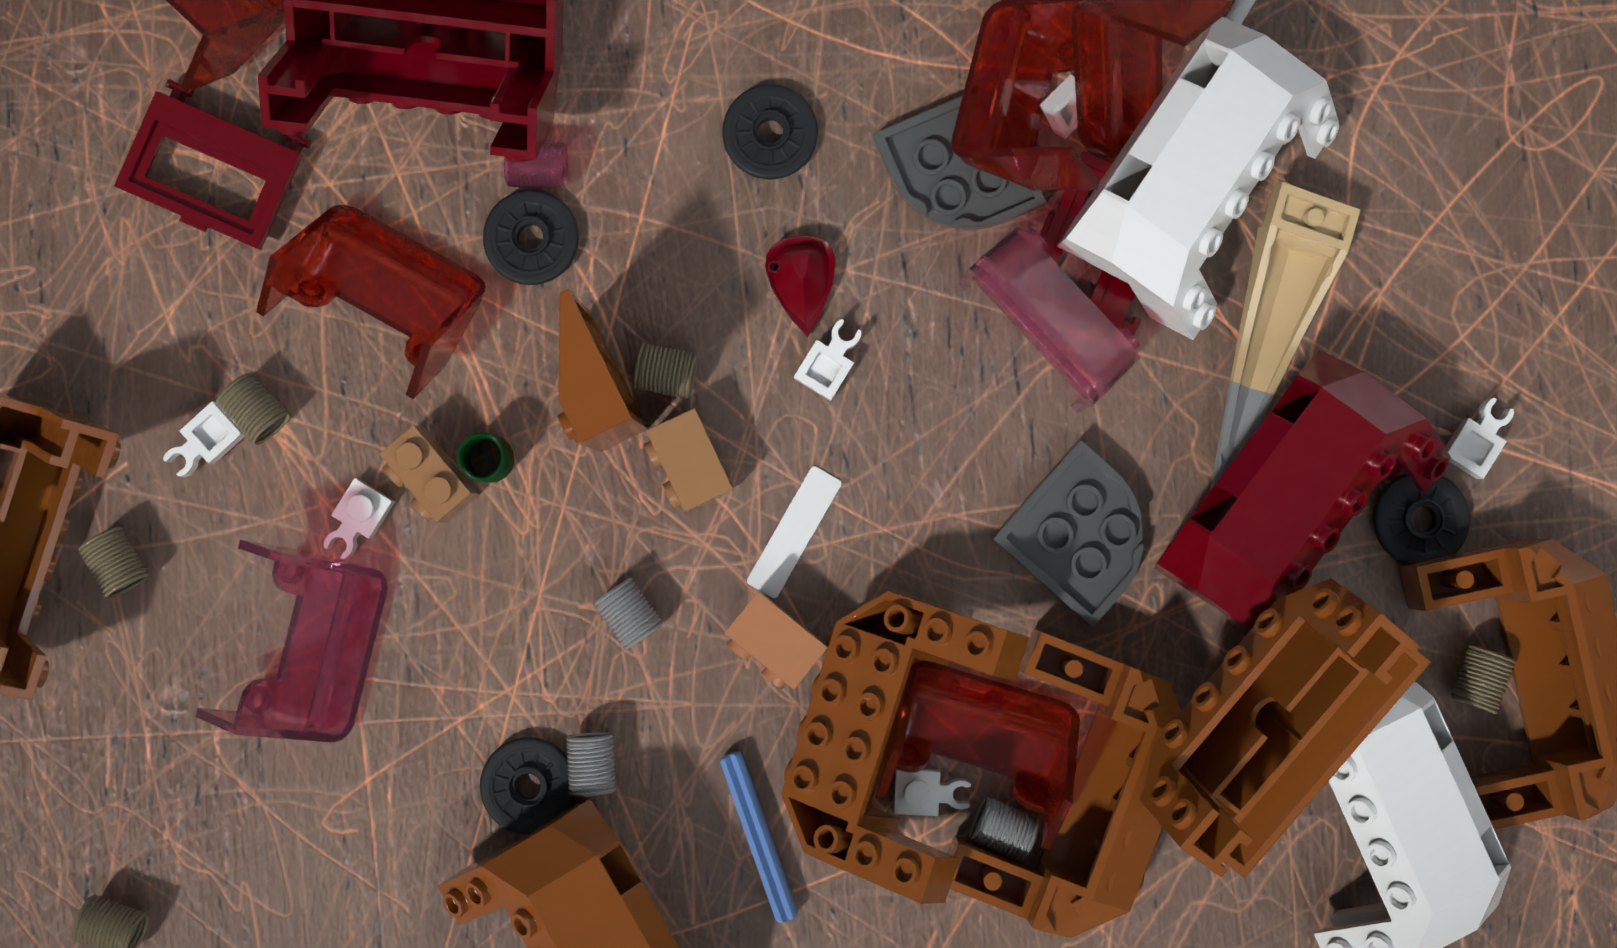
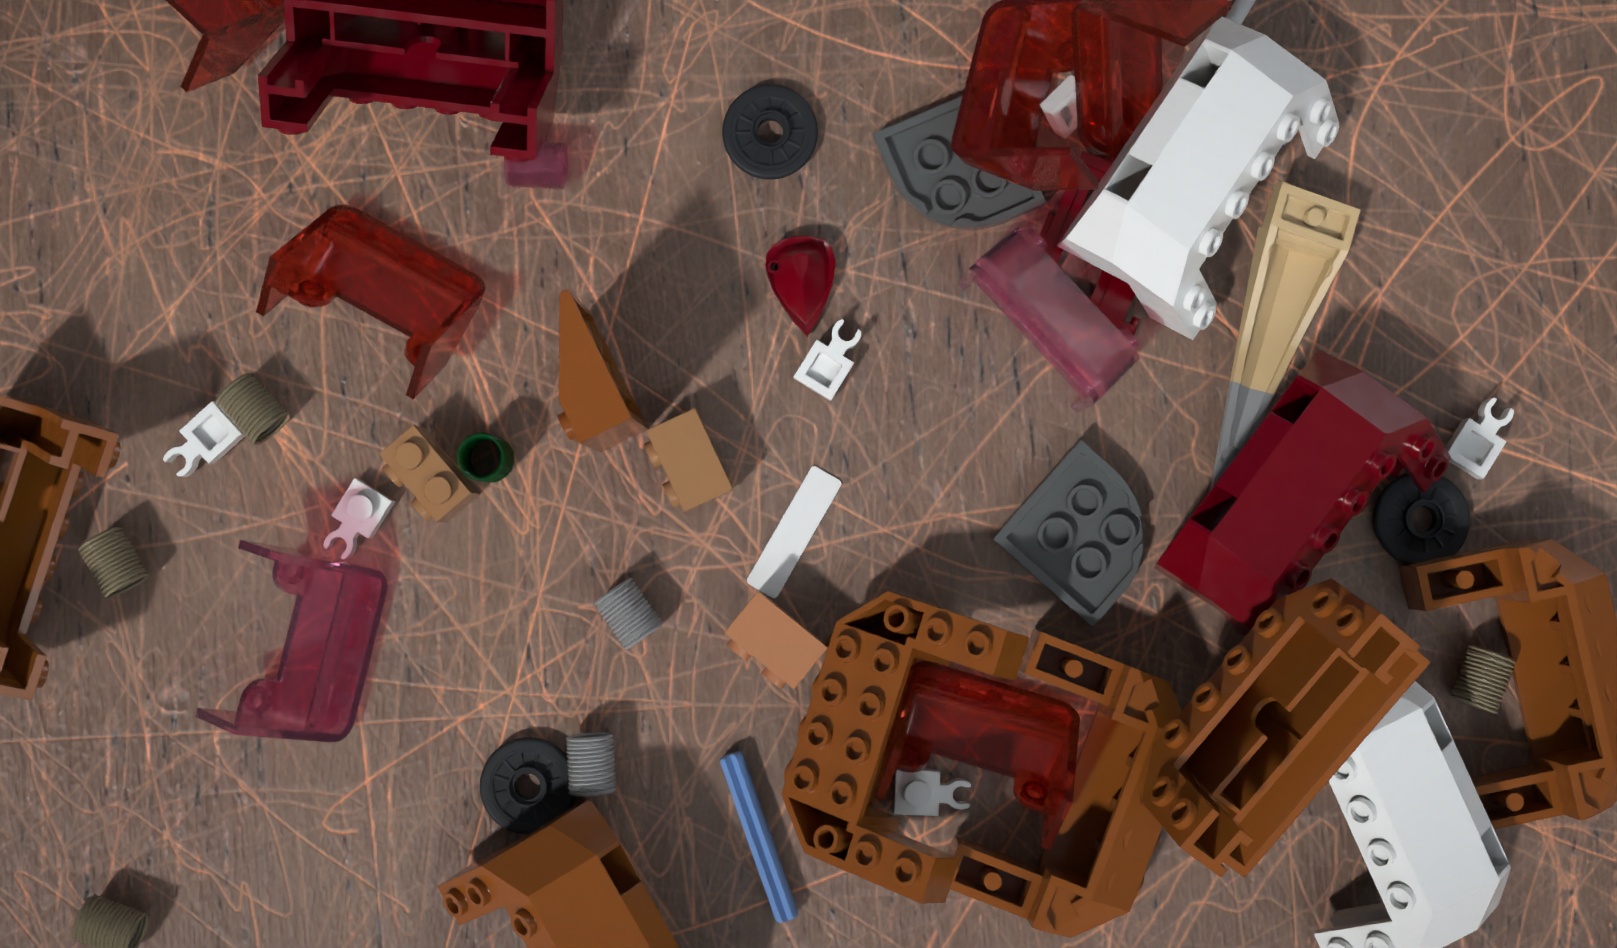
(223, 141): dark red piece -> none
(511, 217): black wheel -> none
(665, 370): dark tan piece -> none
(1004, 829): light grey piece -> none

